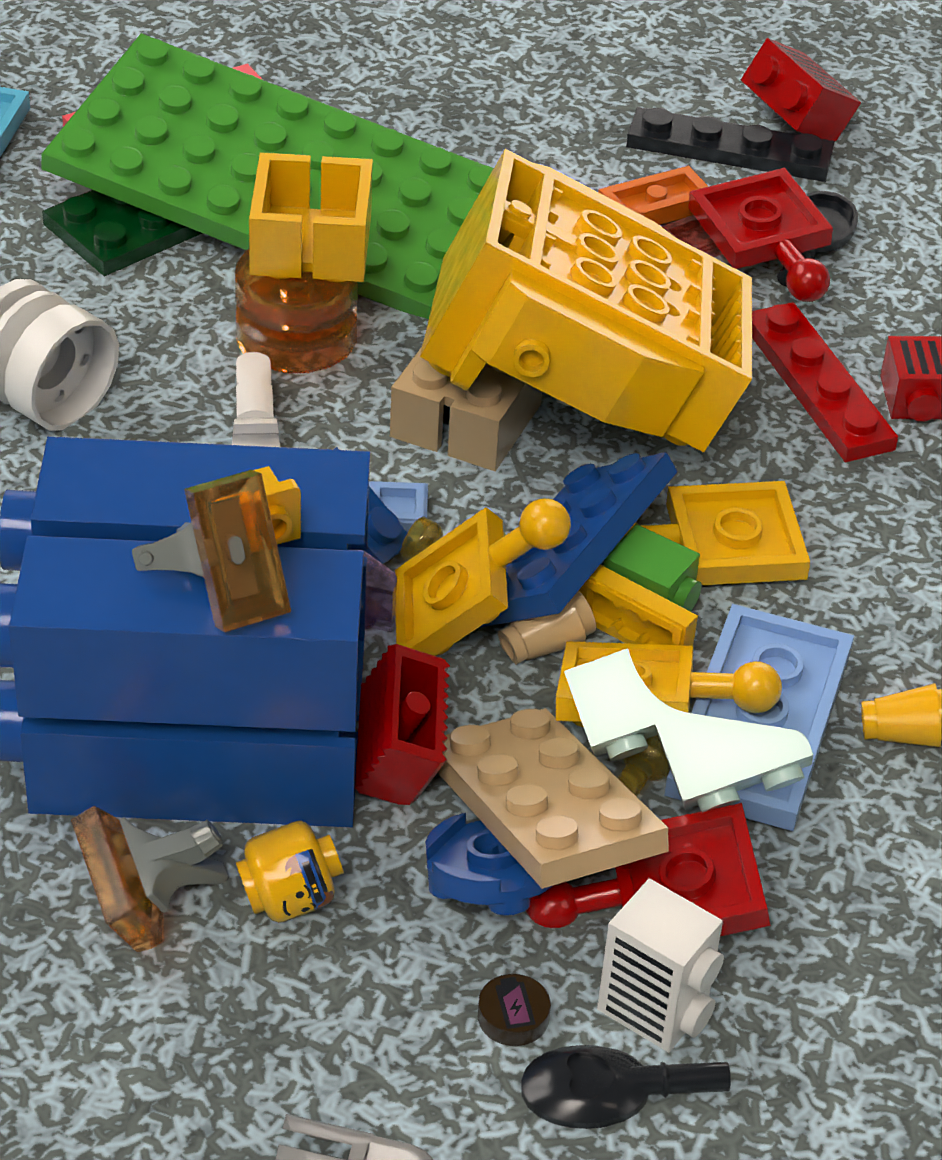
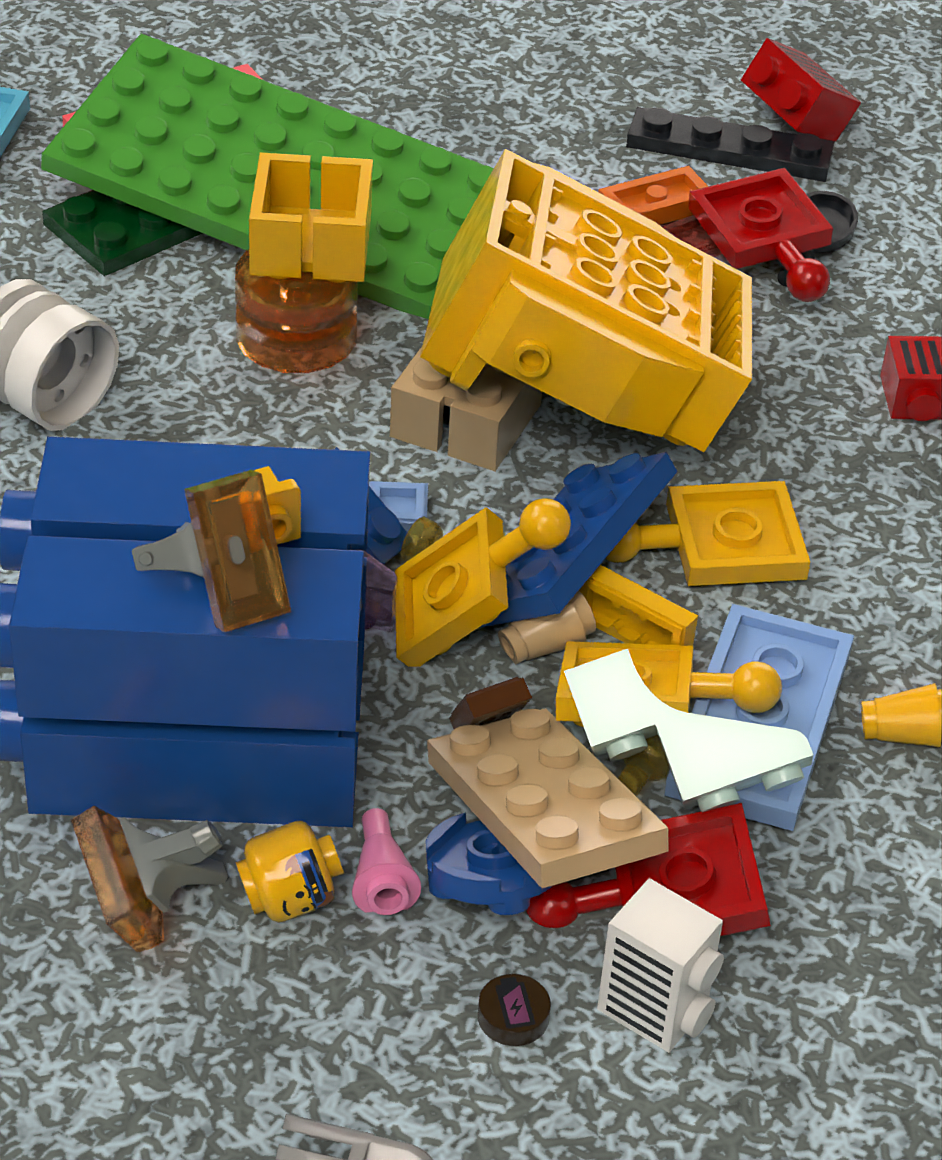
(254, 402): white piece -> none
(384, 876): none -> bright pink cone
(402, 725): red brick -> none
(491, 703): none -> reddish brown tile
(607, 1086): black piece -> none
(657, 565): bright green brick -> none
(821, 383): red plate -> none

